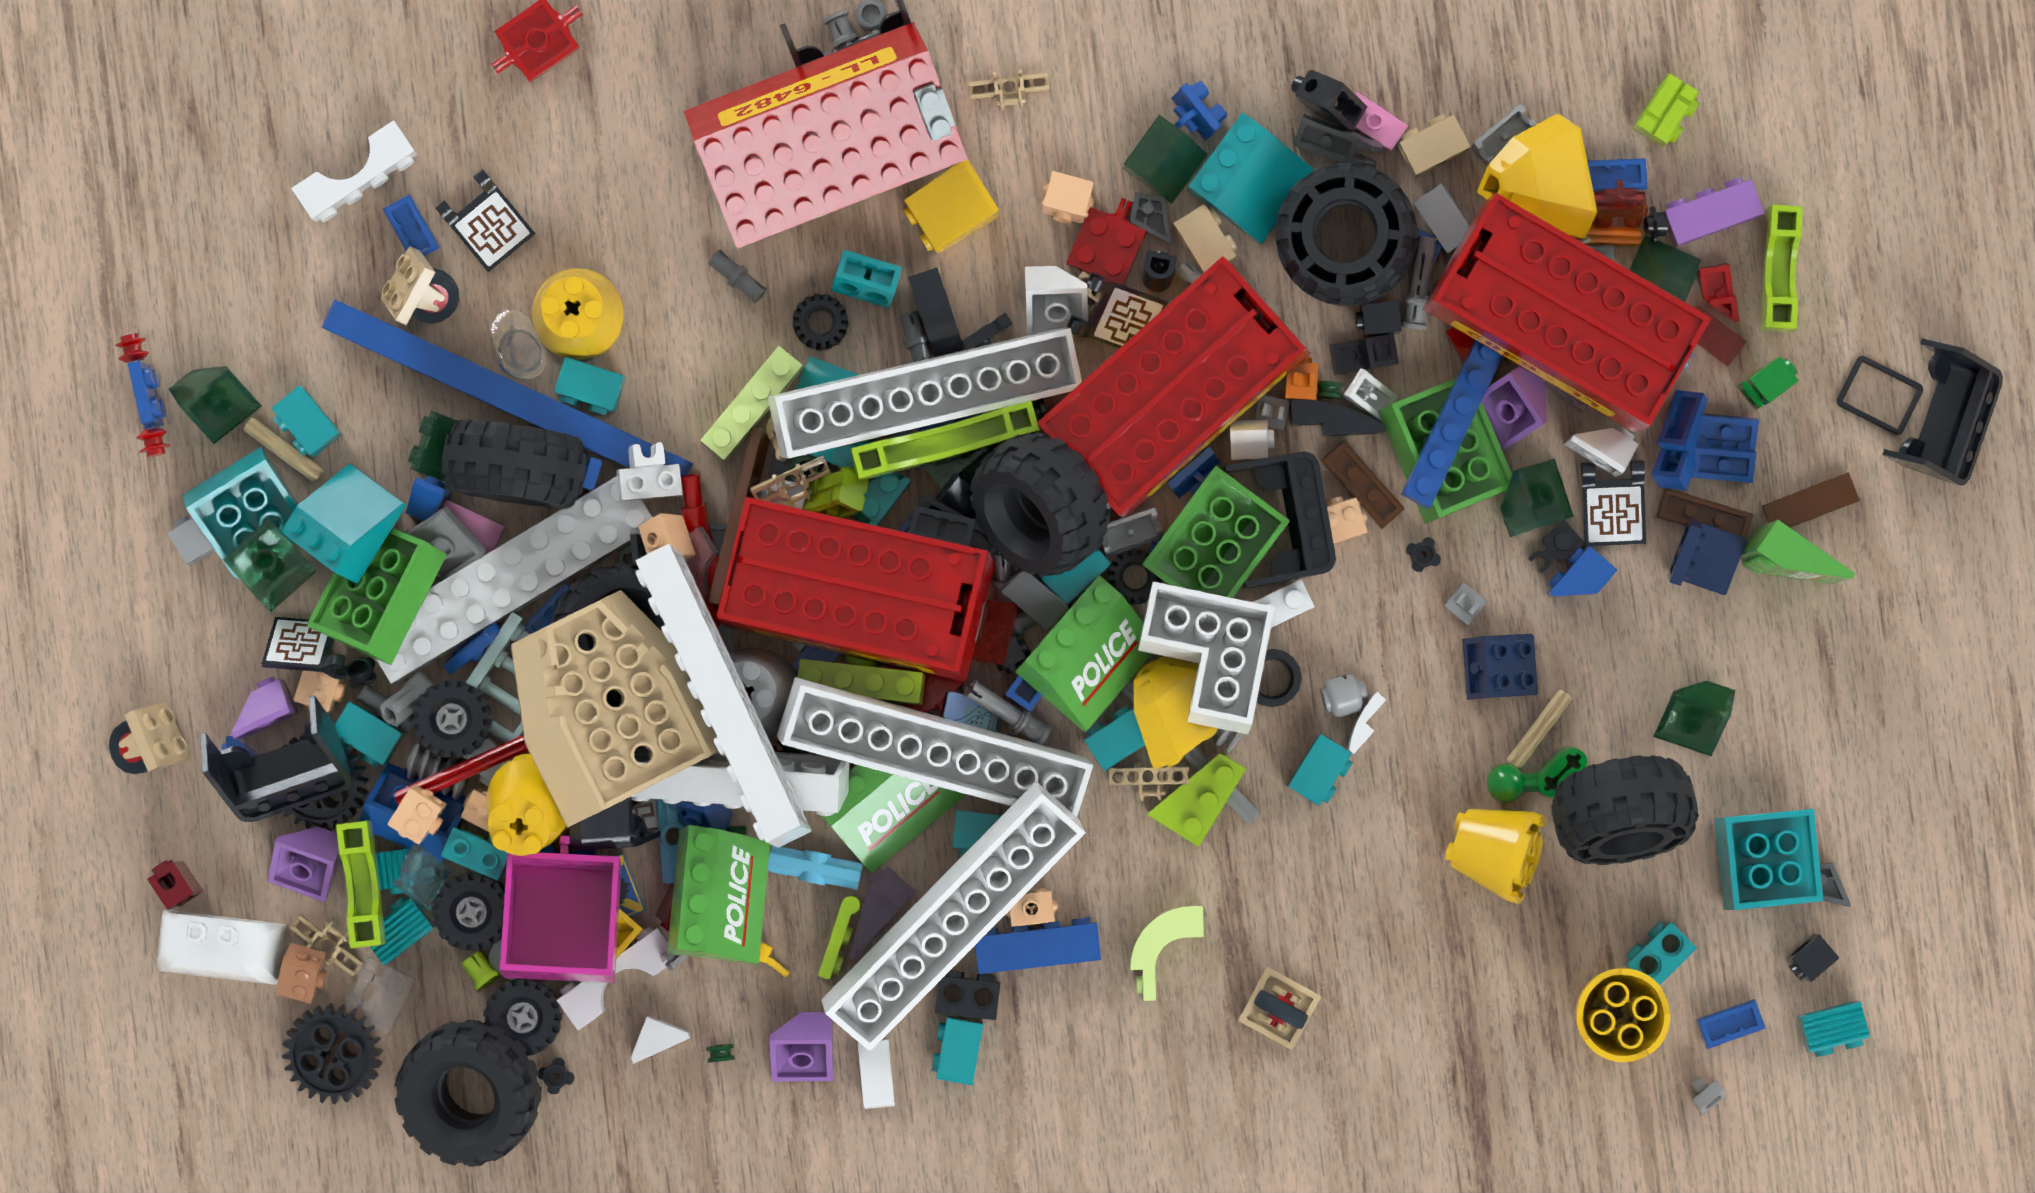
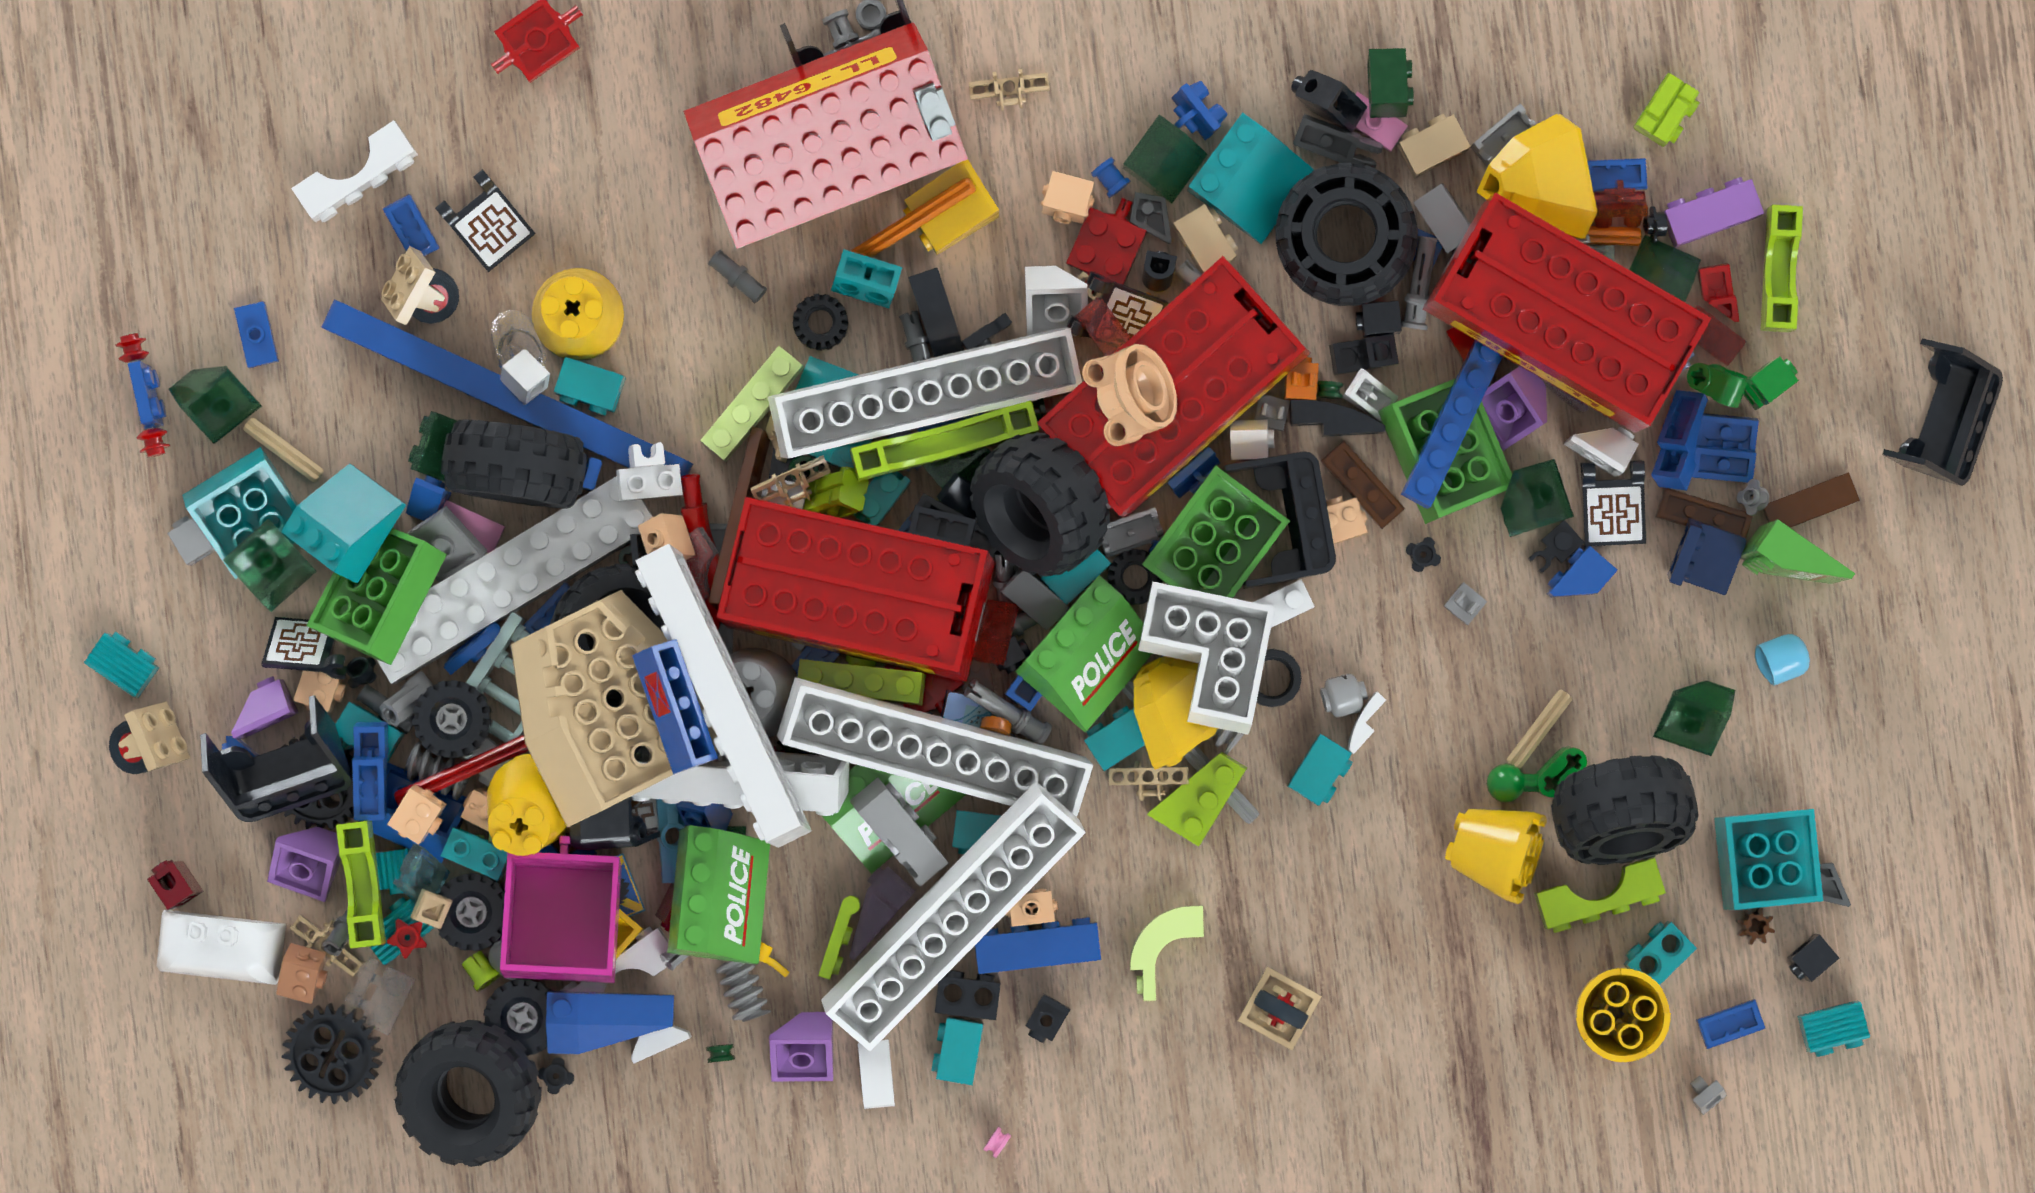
(122, 664): none -> teal brick
(256, 334): none -> blue plate
(306, 422): teal brick -> none
(338, 937): none -> dark grey pin
(370, 771): none -> blue slope
(404, 929): none -> red plate
(431, 908): none -> tan tile
(524, 376): none -> white panel
(594, 1019): none -> blue wedge
(674, 706): none -> blue brick
(742, 990): none -> light grey piece
(815, 867): medium azure piece -> none
(899, 831): none -> light grey wedge
(916, 218): none -> orange axle
(996, 724): none -> orange tile
(997, 1142): none -> bright pink bush
(1050, 1007): none -> black brick
(1102, 327): none -> clear red plate
(1110, 177): none -> blue bush
(1132, 392): none -> light nougat piece
(1388, 83): none -> dark green brick
(1500, 666): dark blue bracket -> none
(1637, 883): none -> lime arch
(1718, 383): none -> green piece
(1760, 499): none -> light grey plate
(1763, 928): none -> reddish brown gear
(1782, 658): none -> medium azure helmet
(1919, 387): black piece -> none

